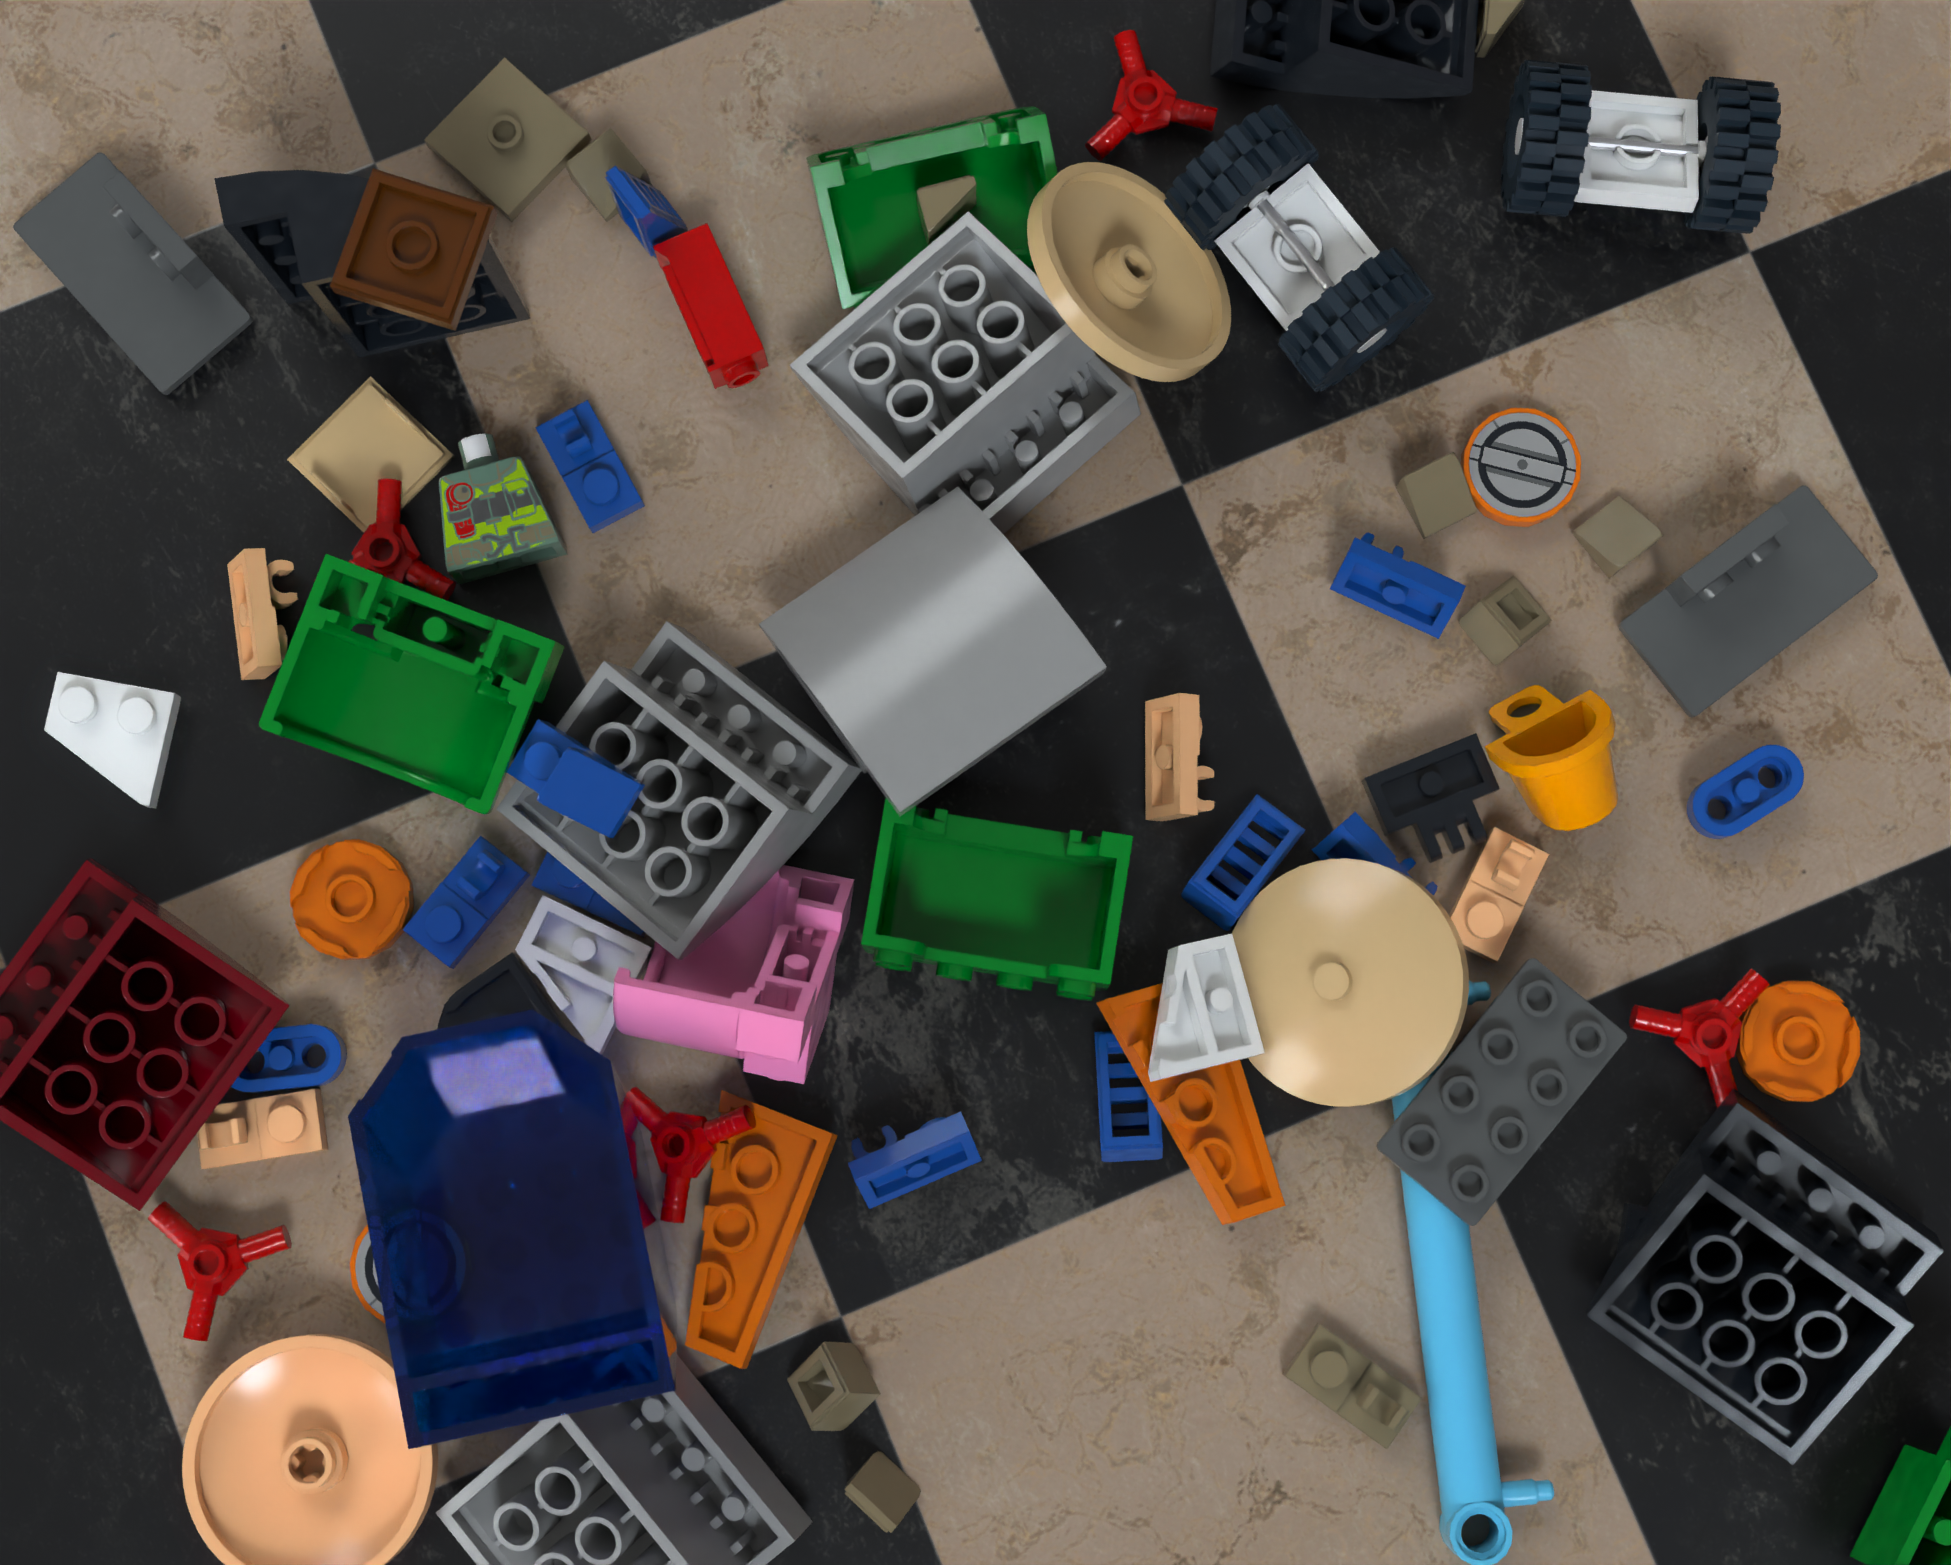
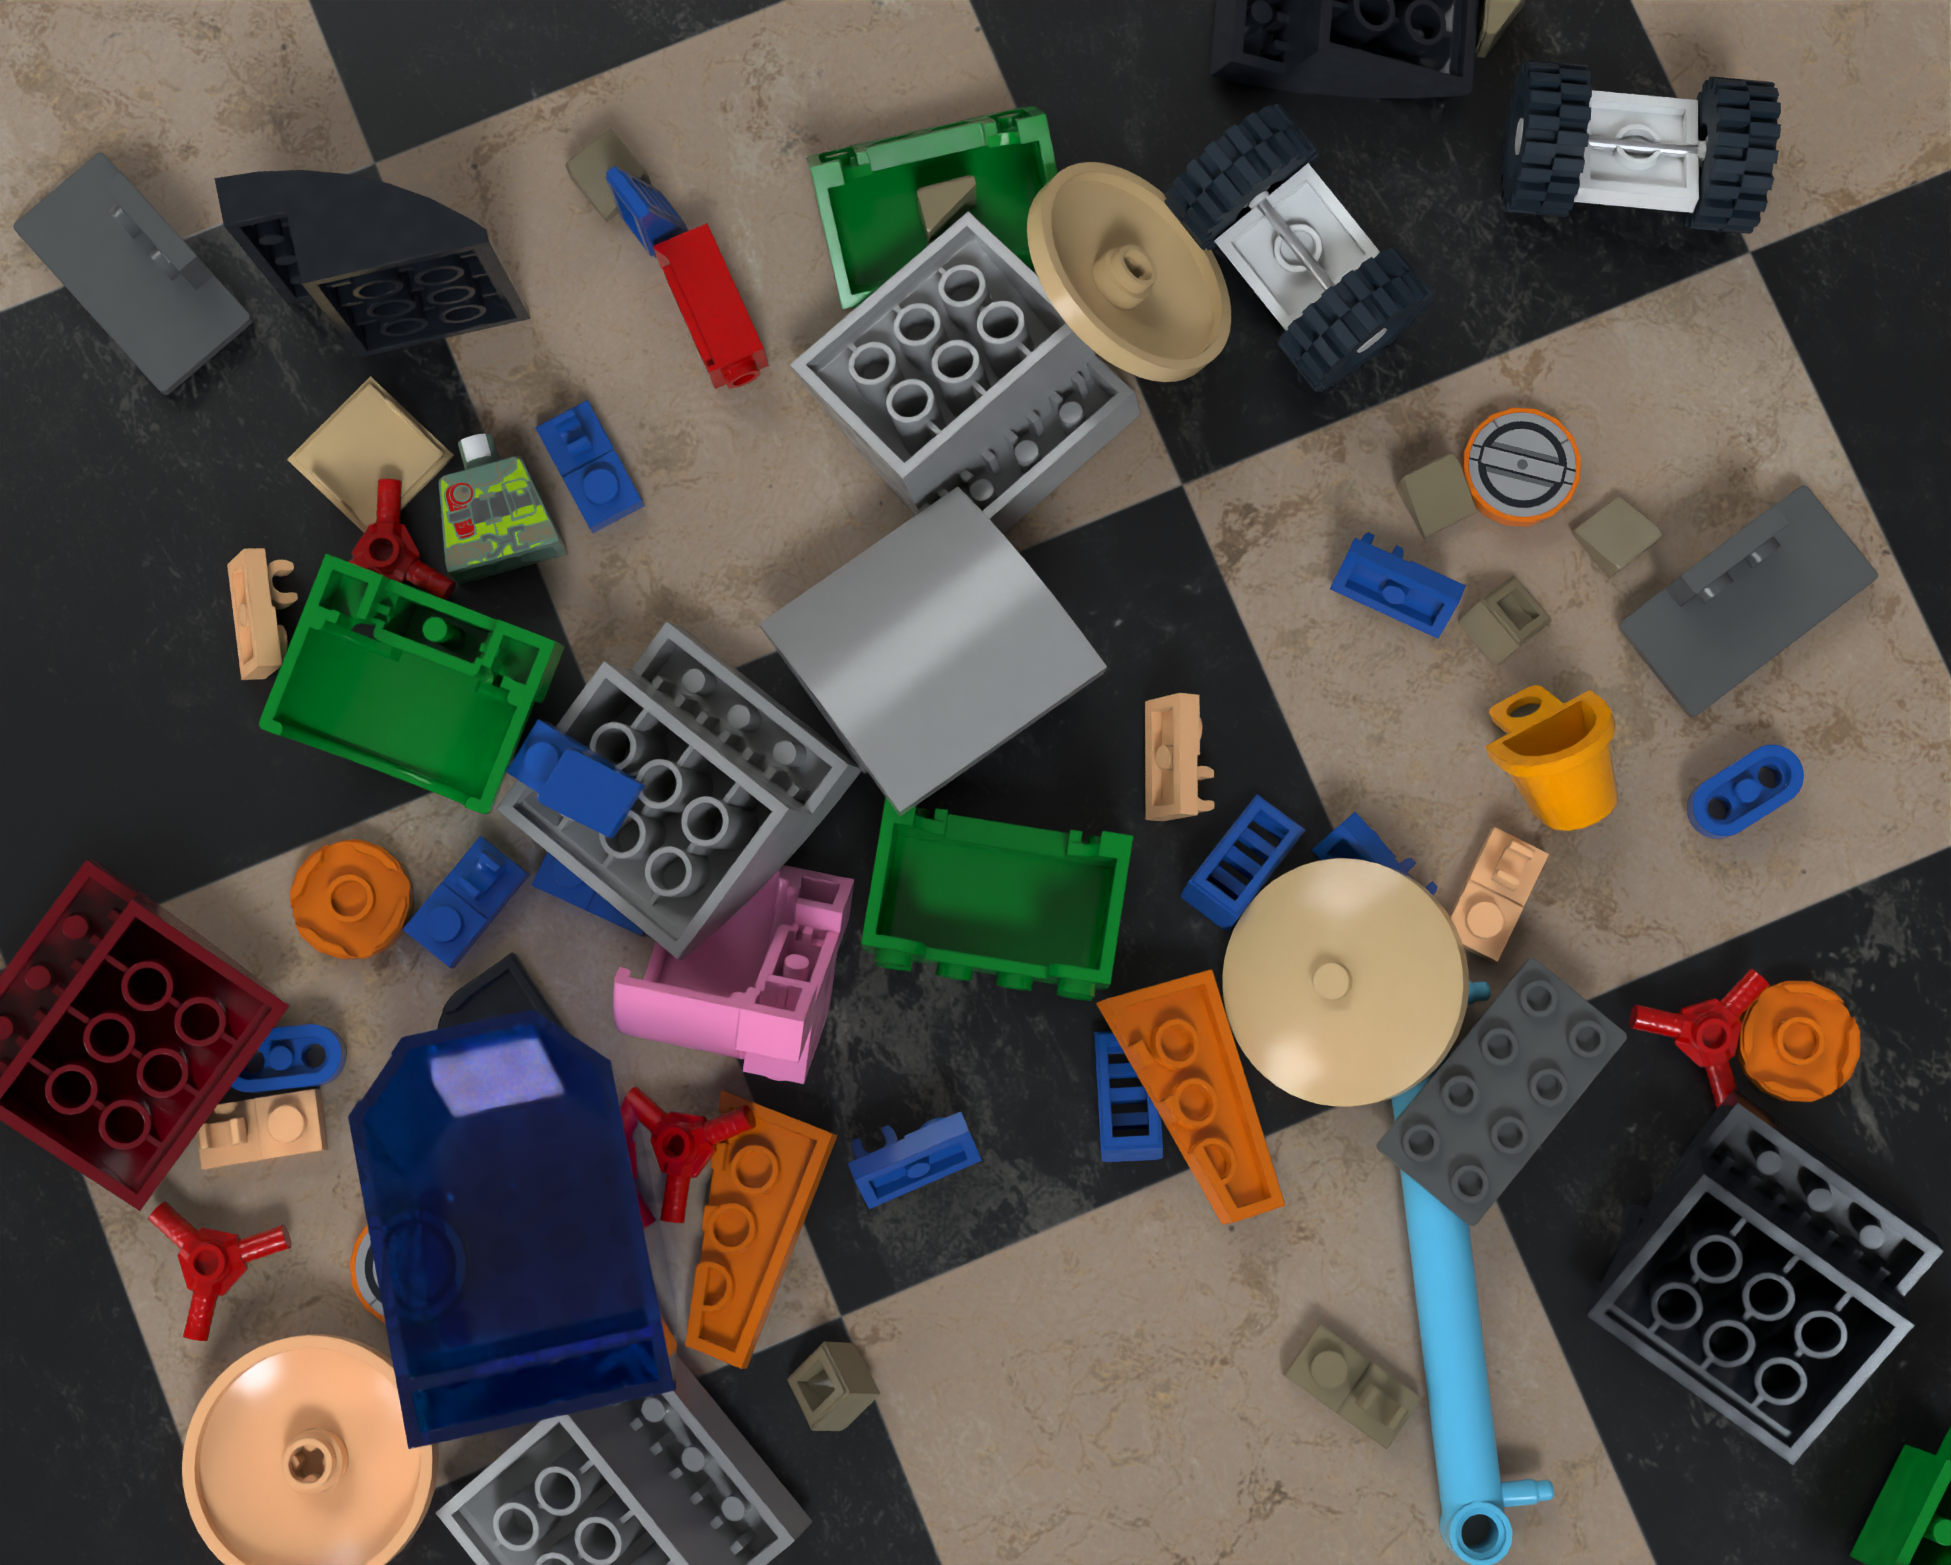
(116, 730): white wing -> none
(413, 249): reddish brown tile -> none
(507, 139): dark tan plate -> none
(578, 965): white wing -> none
(882, 1491): dark tan slope -> none
(1144, 102): red piece -> none
(1203, 1010): white wing -> none
(1435, 795): black hinge -> none

